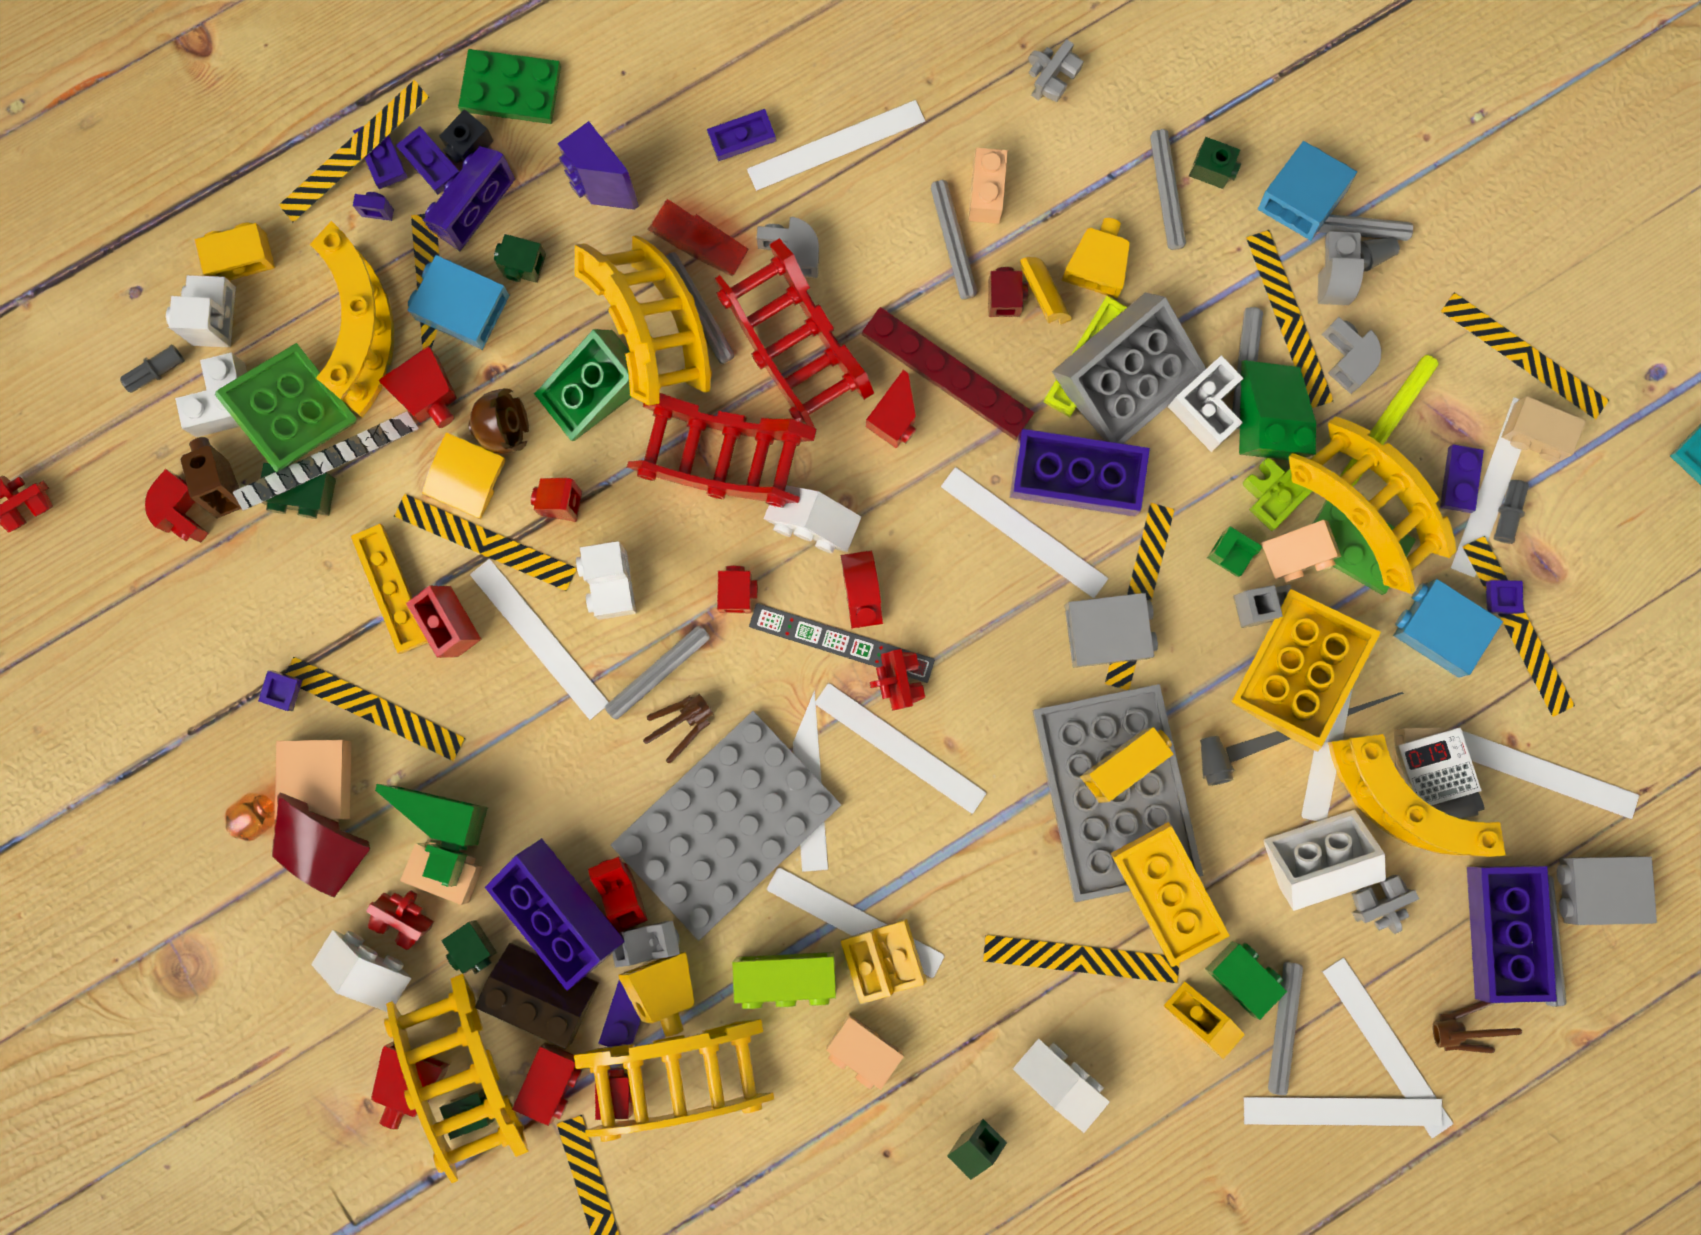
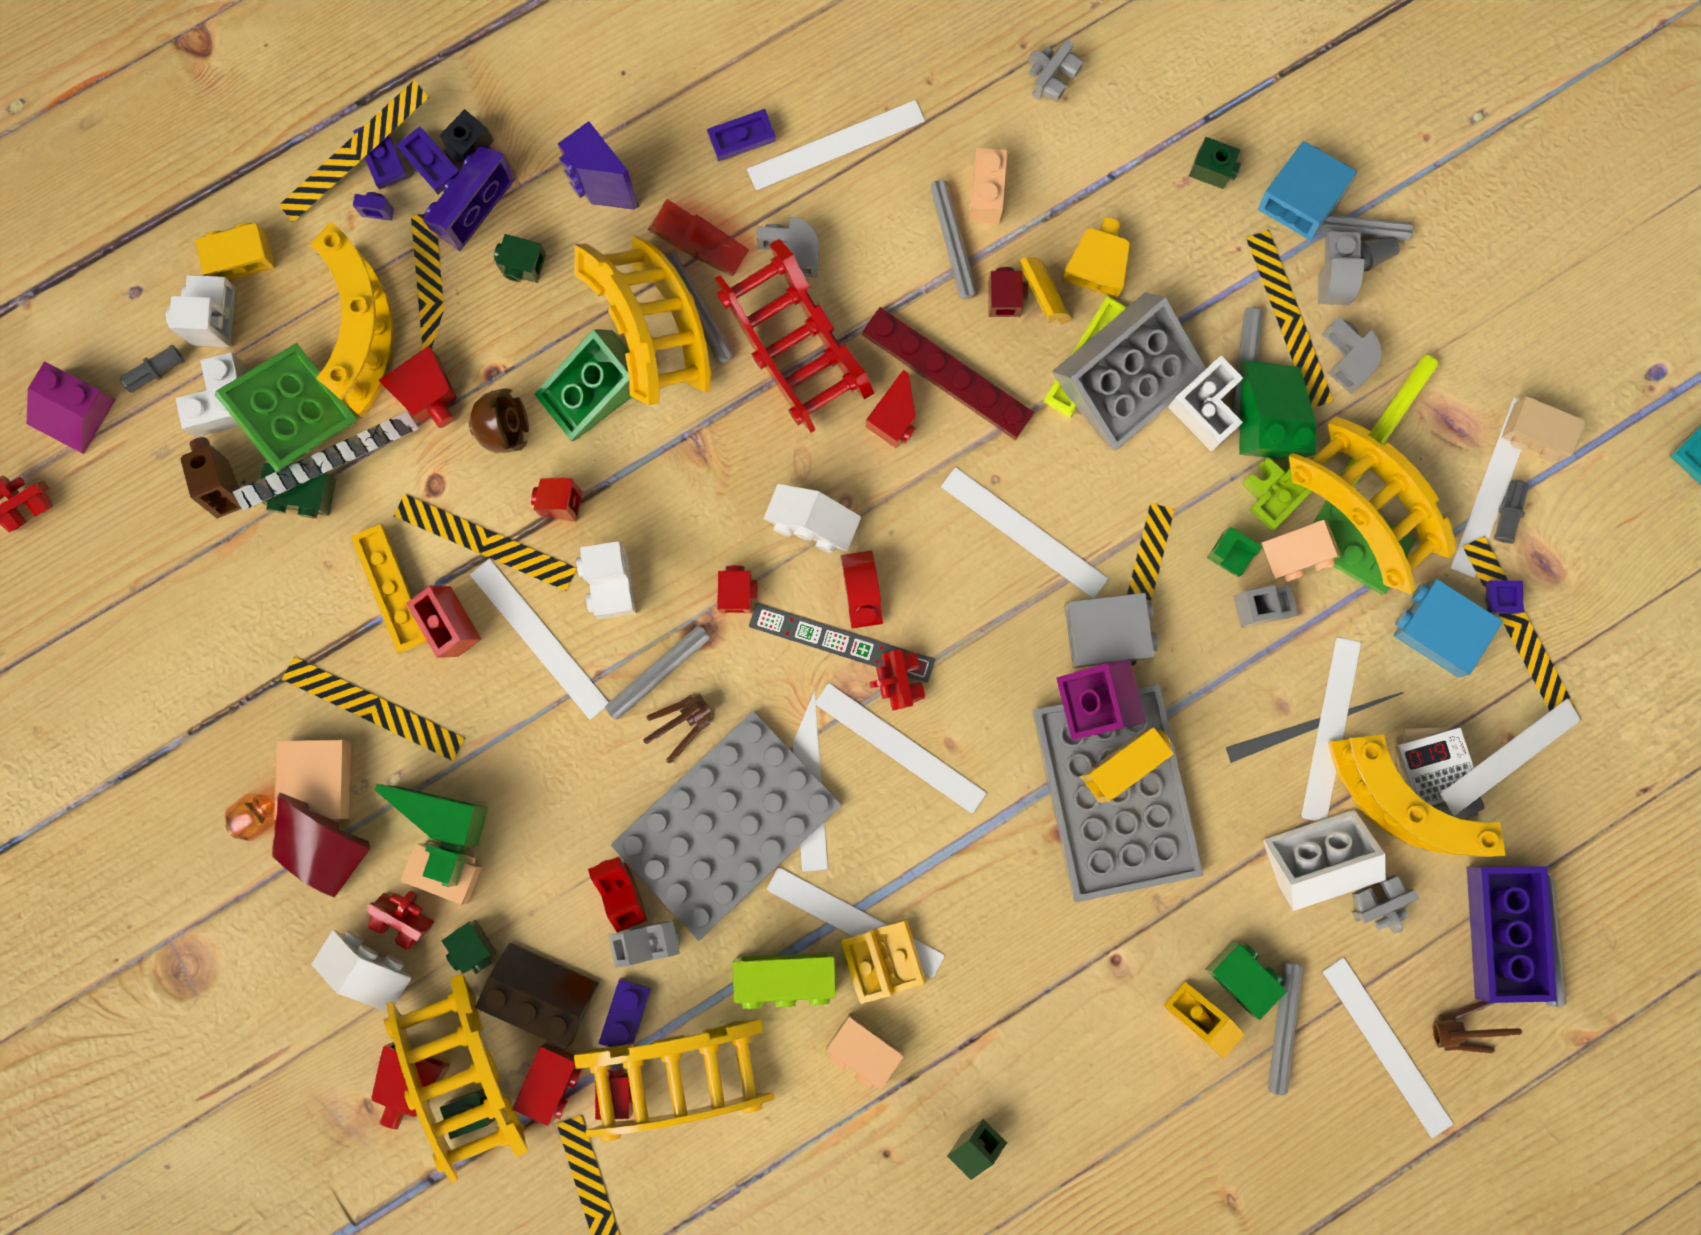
(66, 407): none -> magenta slope
(167, 507): red brick -> none
(280, 690): dark purple plate -> none
(458, 302): dark azure brick -> none
(463, 475): yellow slope -> none
(509, 86): green plate -> none
(554, 913): dark purple brick -> none
(660, 991): yellow torso -> none
(732, 427): red fence -> none
(1063, 1086): white brick -> none
(1079, 472): dark purple brick -> none
(1079, 959): sticker -> none
(1101, 699): none -> magenta slope
(1167, 189): light grey axle -> none
(1170, 894): yellow plate -> none
(1215, 762): dark grey cone -> none
(1305, 669): yellow slope -> none
(1343, 1111): white sticker -> none
(1461, 478): dark purple plate -> none
(1510, 757): none -> white sticker
(1525, 356): sticker -> none
(1551, 776): white sticker -> none
(1607, 890): light grey brick -> none

